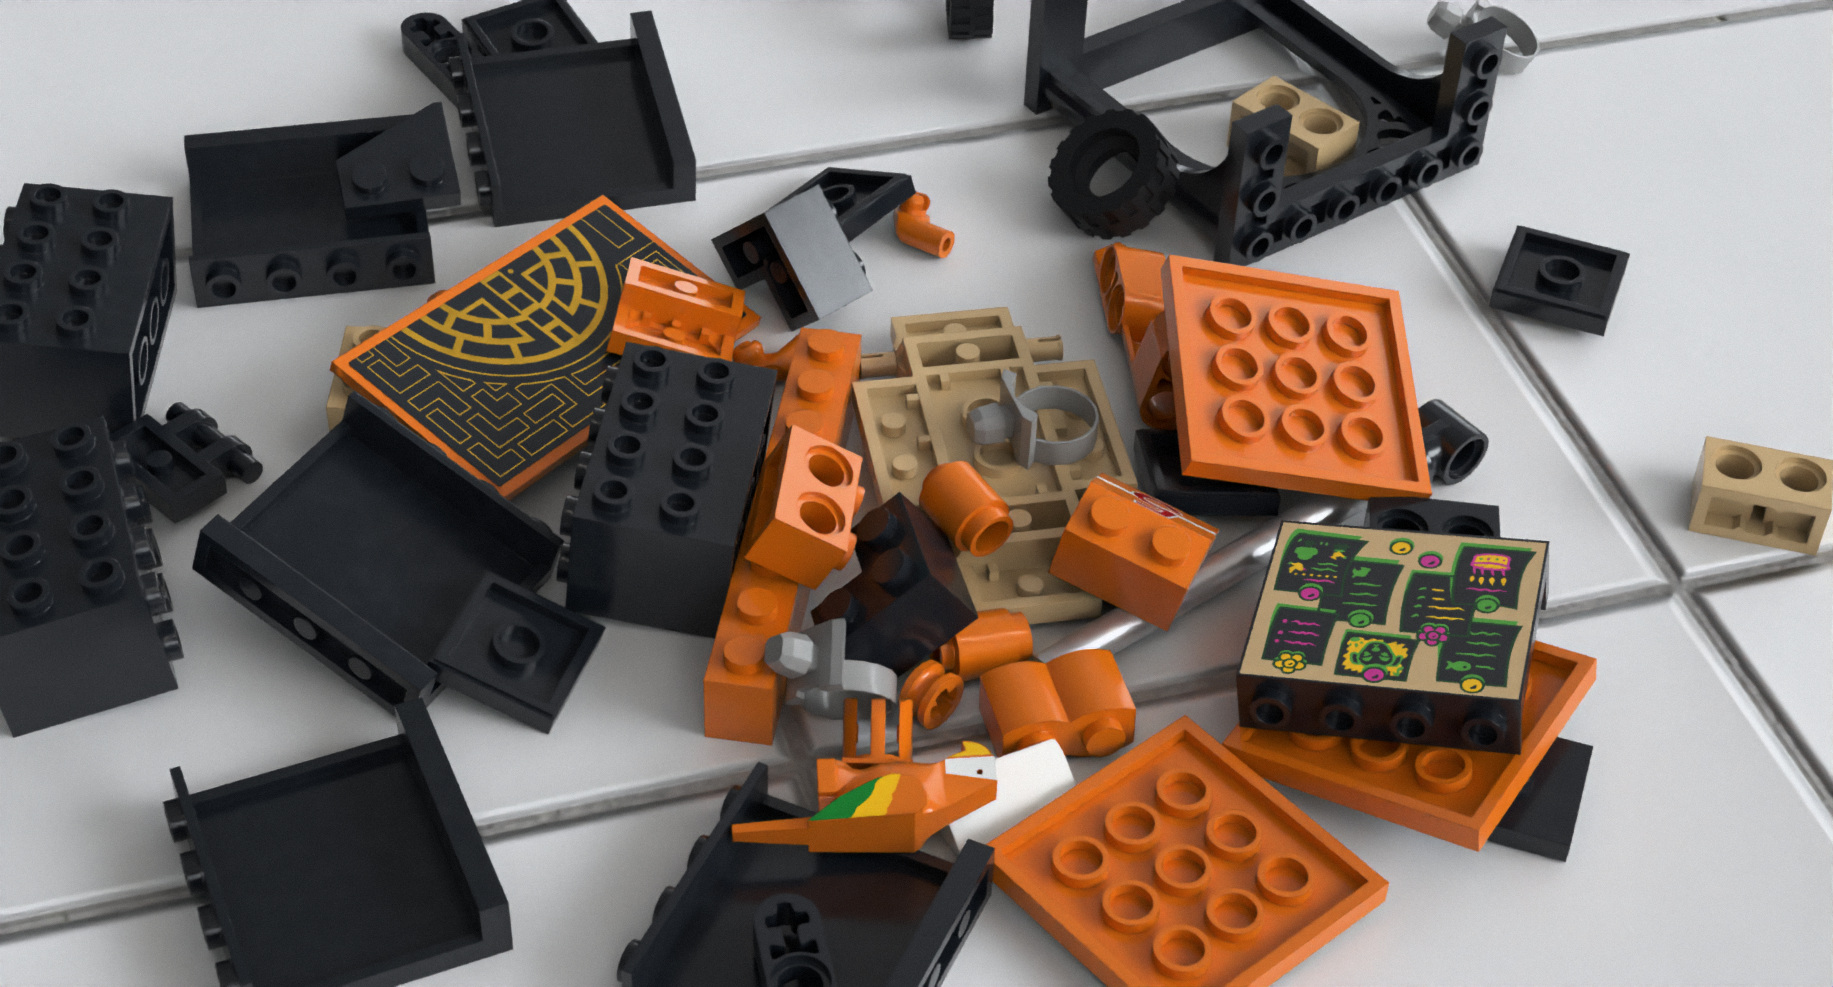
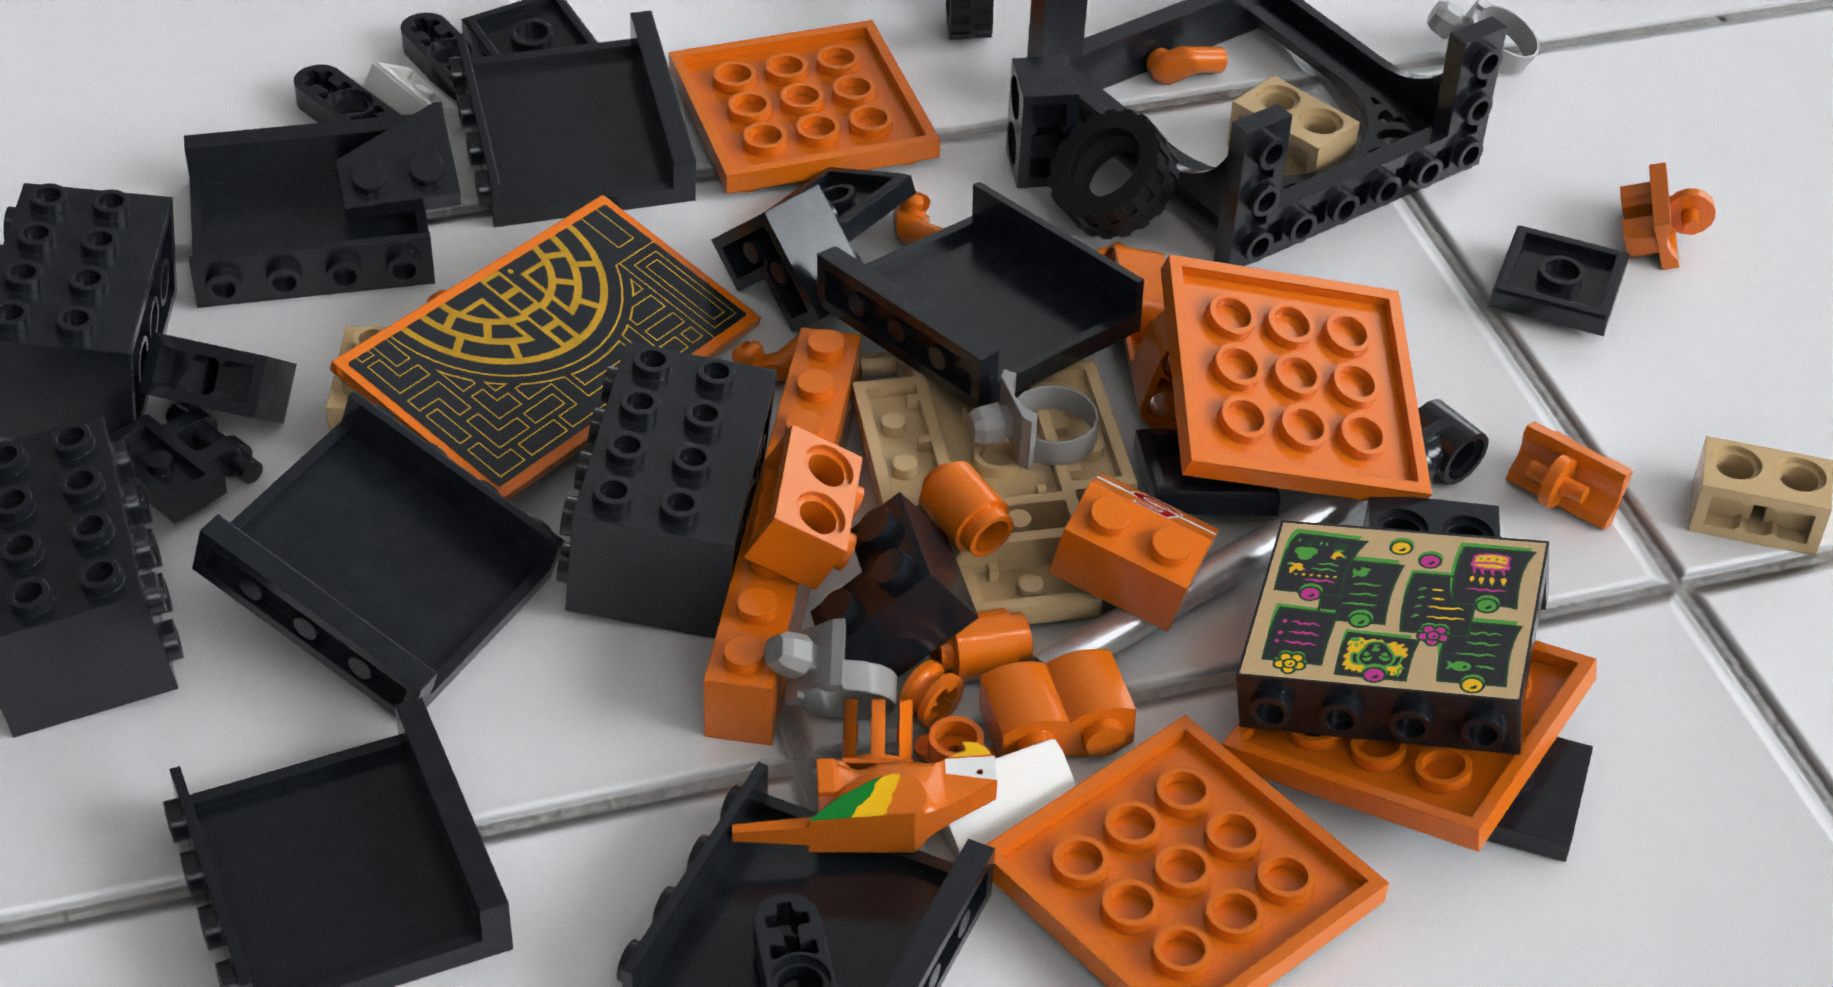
(217, 377): none -> black brick
(346, 96): none -> black beam
(410, 92): none -> white slope
(516, 651): black plate -> none
(676, 312): orange slope -> none
(802, 104): none -> orange plate
(947, 737): none -> orange plate
(985, 299): none -> black panel
(1039, 115): none -> black brick
(1185, 61): none -> orange arm
(1569, 475): none -> orange hips
(1655, 216): none -> orange hips

